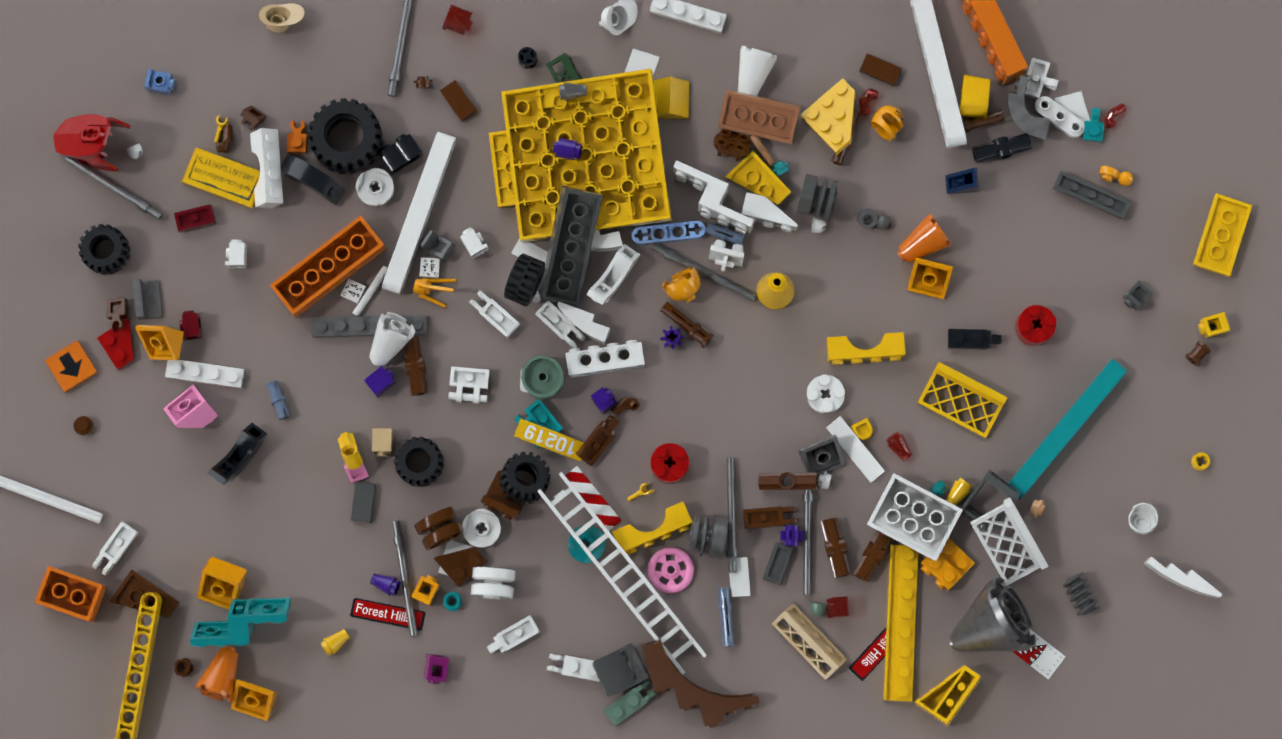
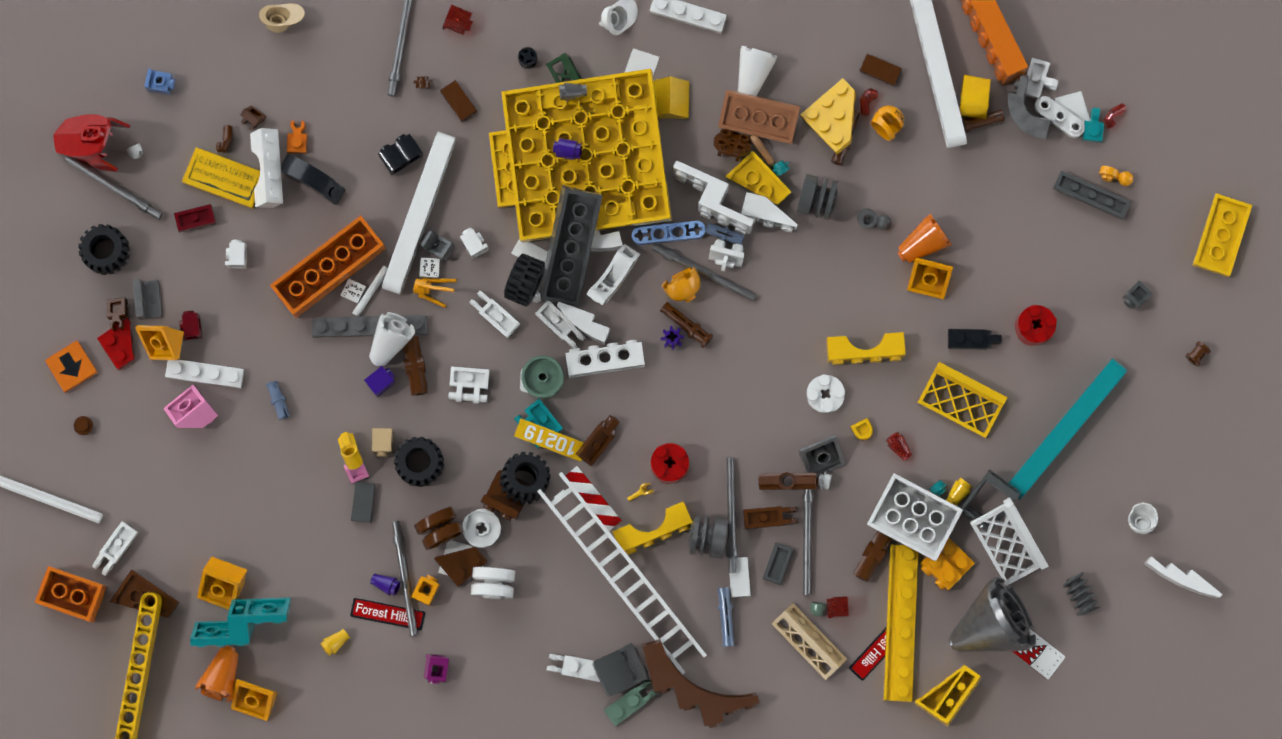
(178, 667): reddish brown plate -> none
(220, 128): yellow hand -> none
(240, 454): black arch -> none
(334, 114): black tyre -> none
(369, 178): white plate -> none
(446, 599): teal plate -> none
(514, 635): white hinge -> none
(591, 536): teal dish -> none
(603, 399): dark purple brick -> none
(625, 404): reddish brown arm -> none
(687, 574): bright pink plate -> none
(775, 290): yellow cone -> none
(791, 536): dark purple gear -> none
(817, 225): white hinge -> none
(835, 547): reddish brown piece -> none
(855, 449): white sticker -> none
(962, 182): dark blue slope -> none
(1001, 148): black piece -> none
(1037, 508): light nougat plate -> none
(1194, 463): yellow bush -> none
(1218, 320): yellow brick -> none

